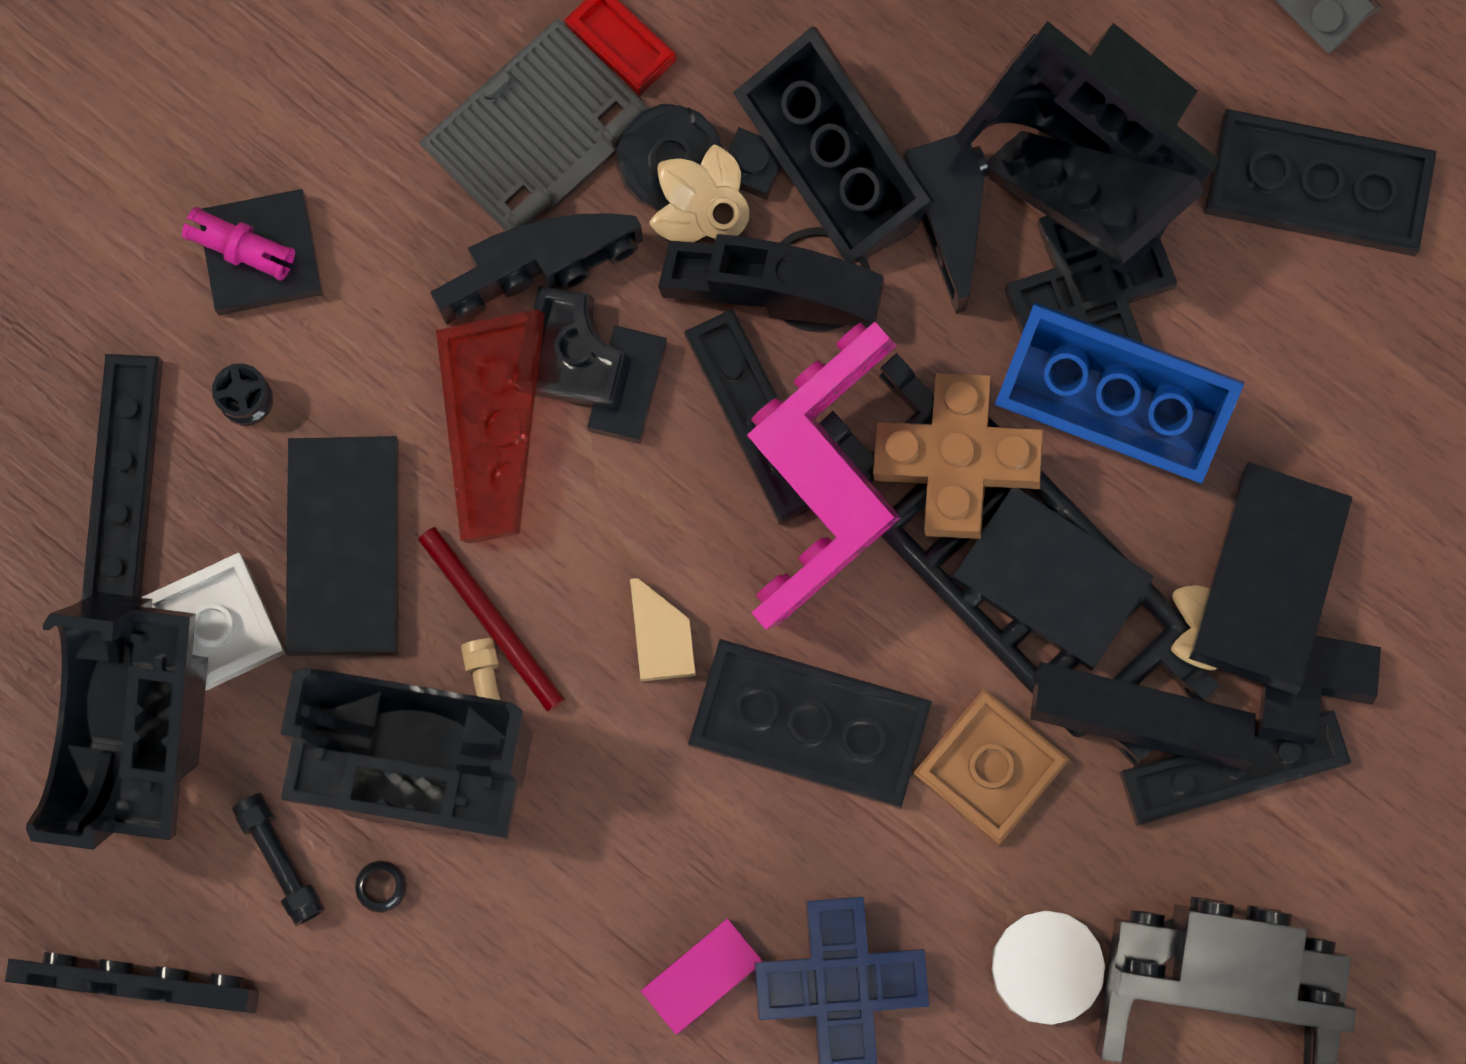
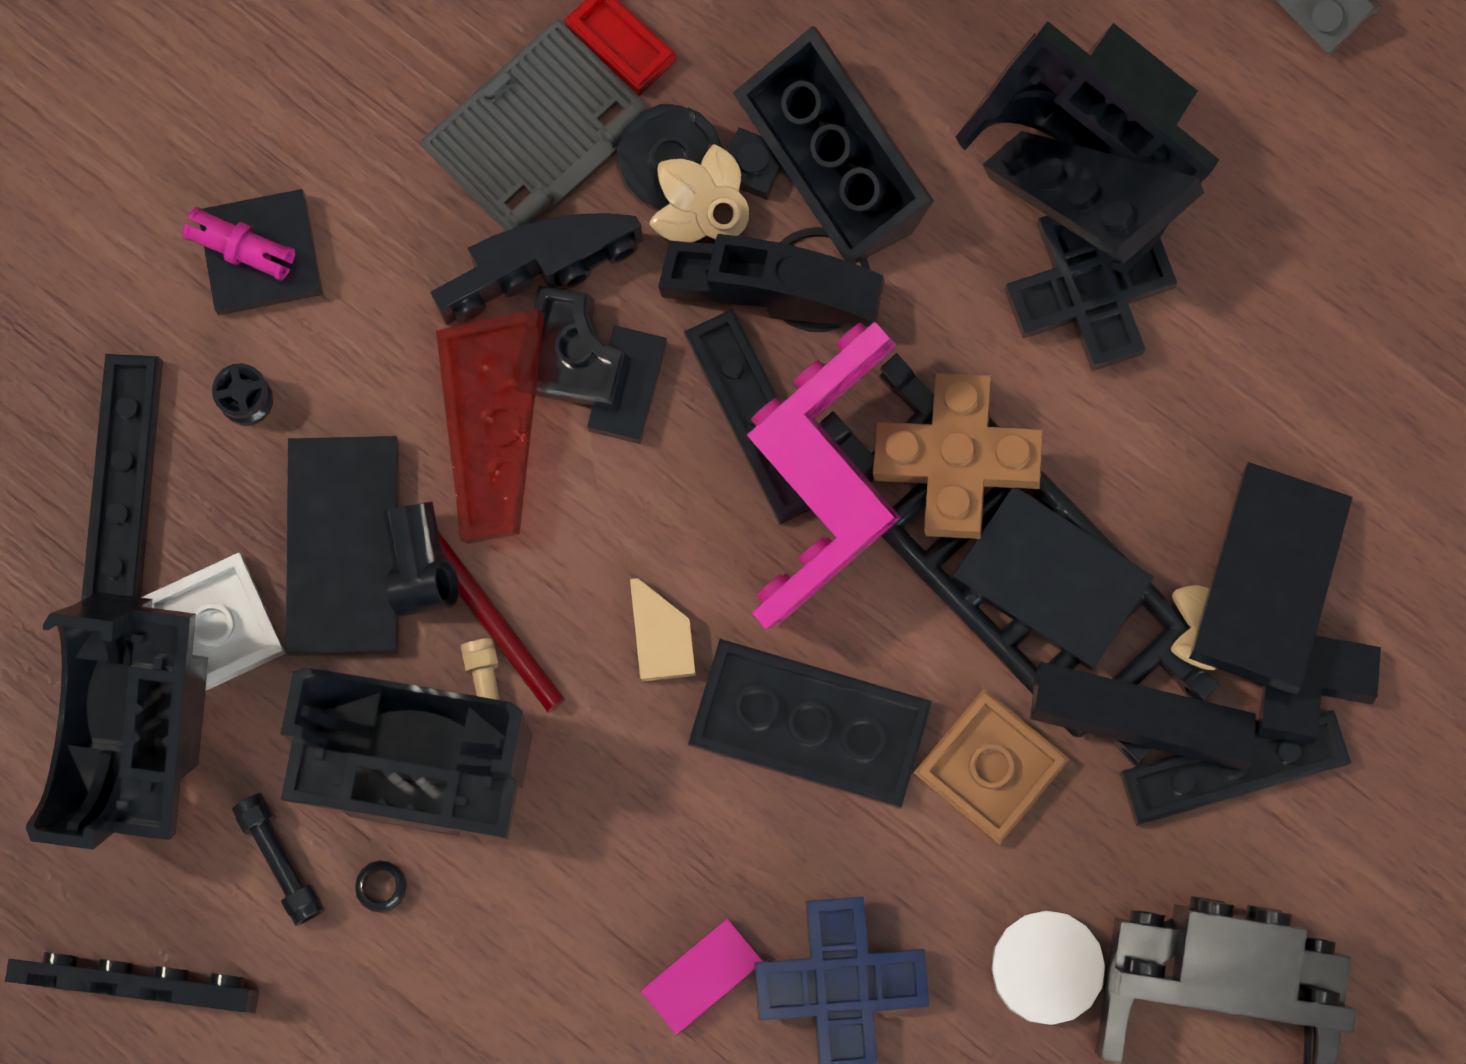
(420, 575): none -> black piece
(951, 223): black slope -> none
(1119, 393): blue slope -> none
(1321, 182): black tile -> none

